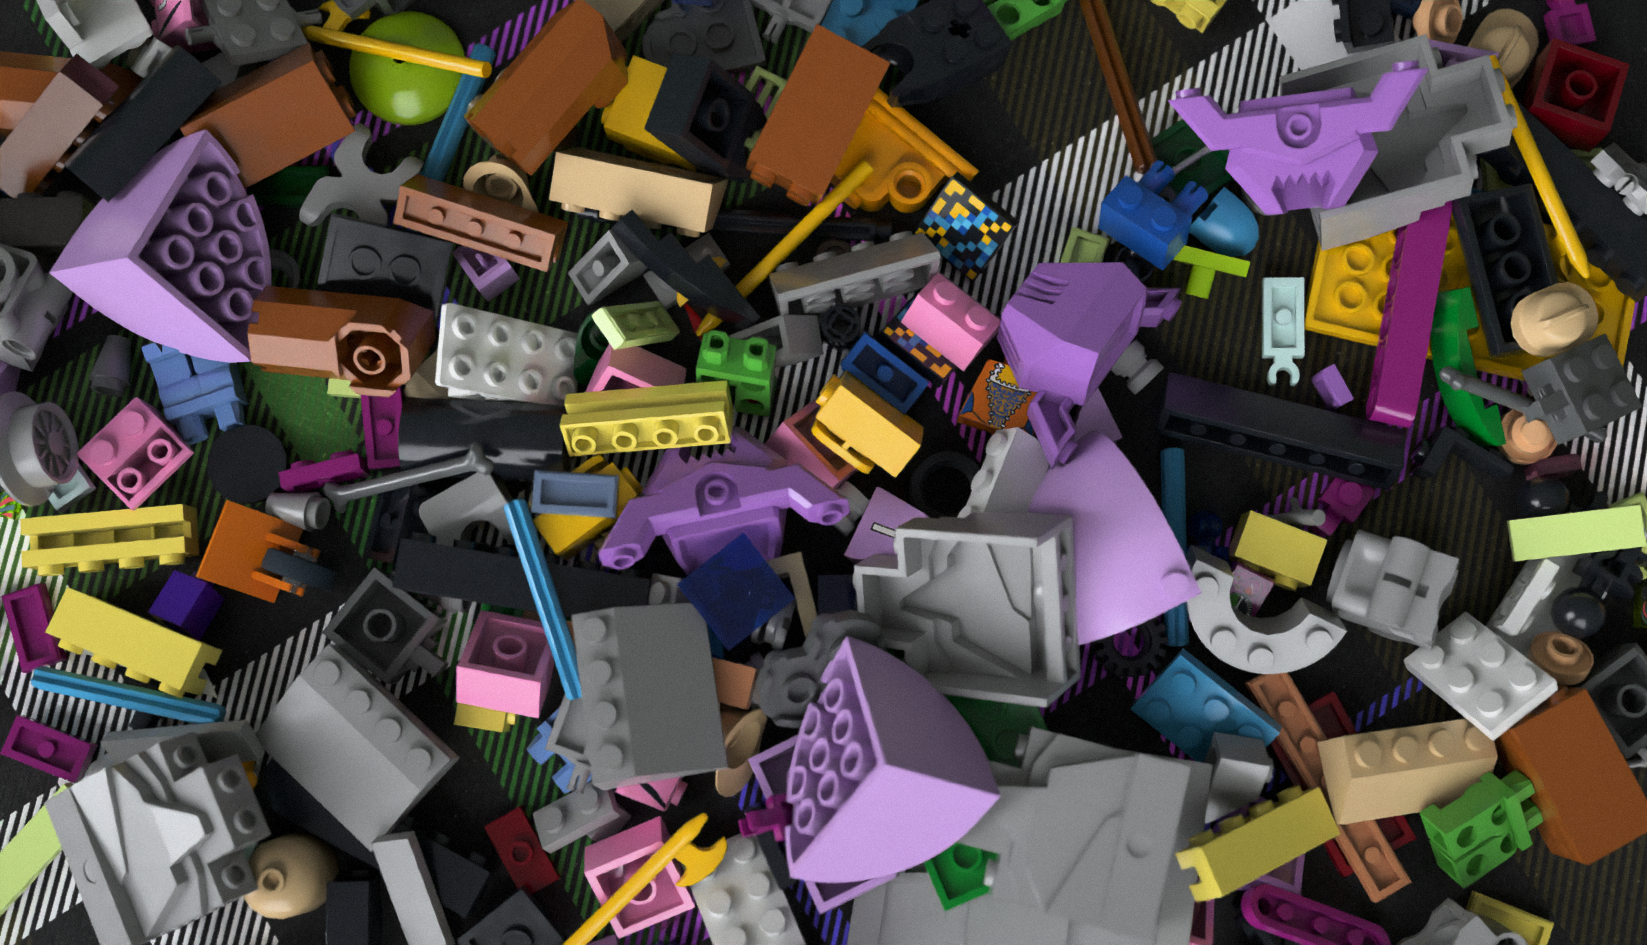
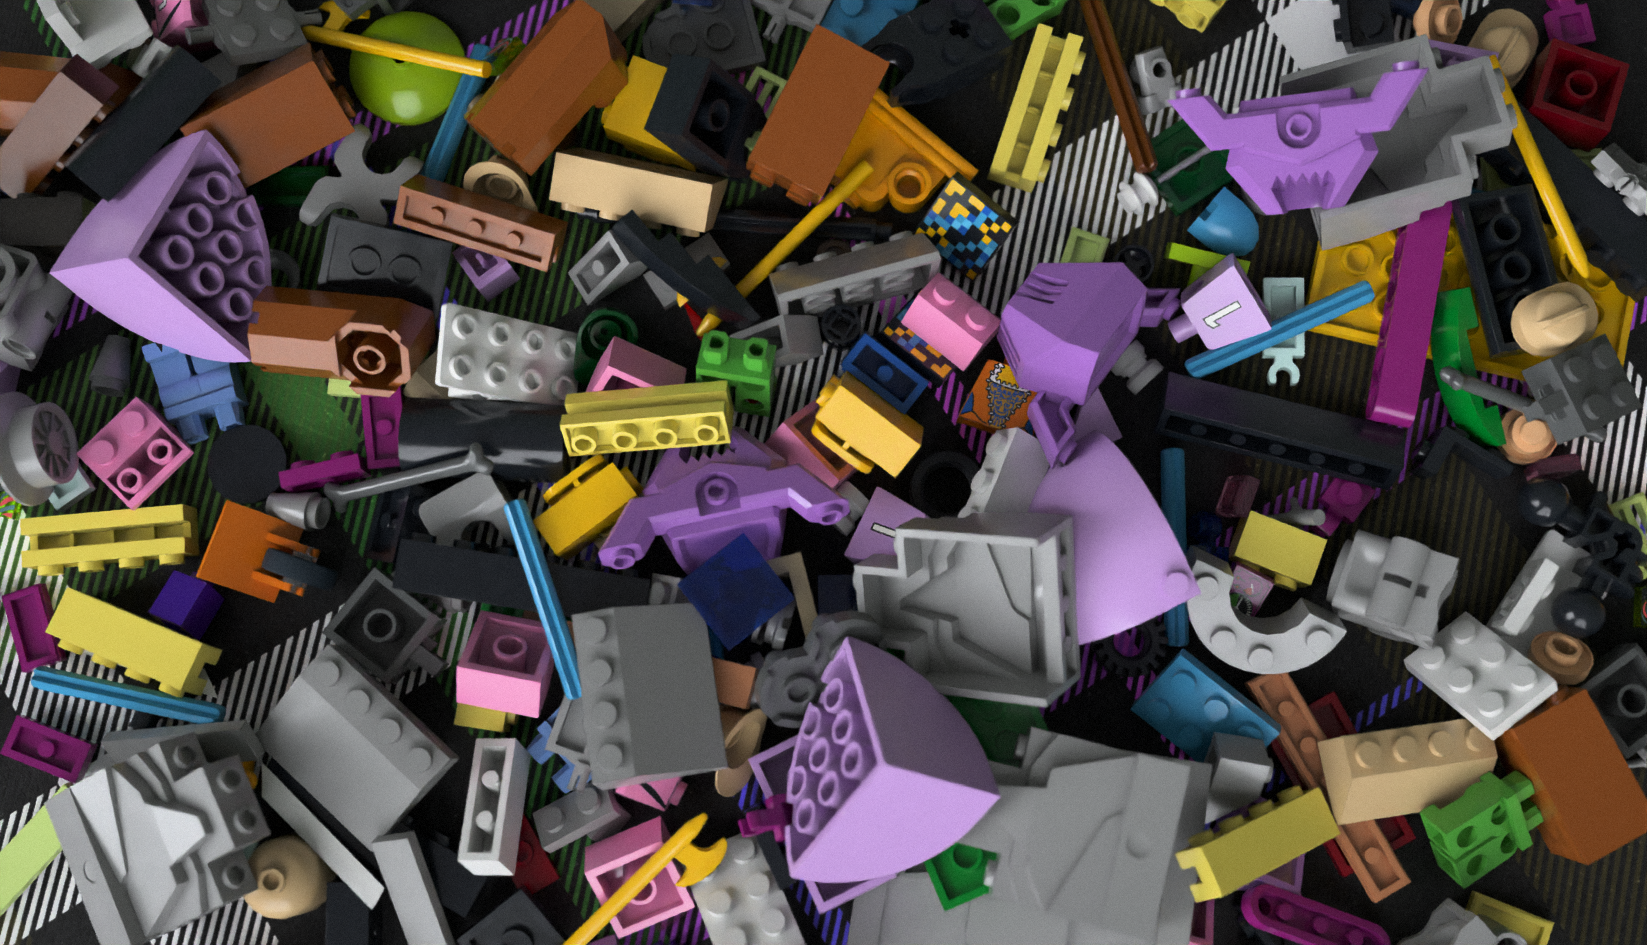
(320, 839): none -> white sticker
(494, 807): none -> white brick
(504, 54): none -> clear neon green tile
(575, 494): sand blue tile -> none
(635, 324): yellowish green tile -> none
(1035, 109): none -> light yellow brick
(1145, 220): blue brick -> none
(1157, 86): none -> light grey plate
(1221, 307): none -> lavender torso
(1237, 496): none -> clear pink tile
(1282, 329): none -> dark azure axle
(1332, 388): medium lavender tile -> none
(1576, 533): yellowish green tile -> none

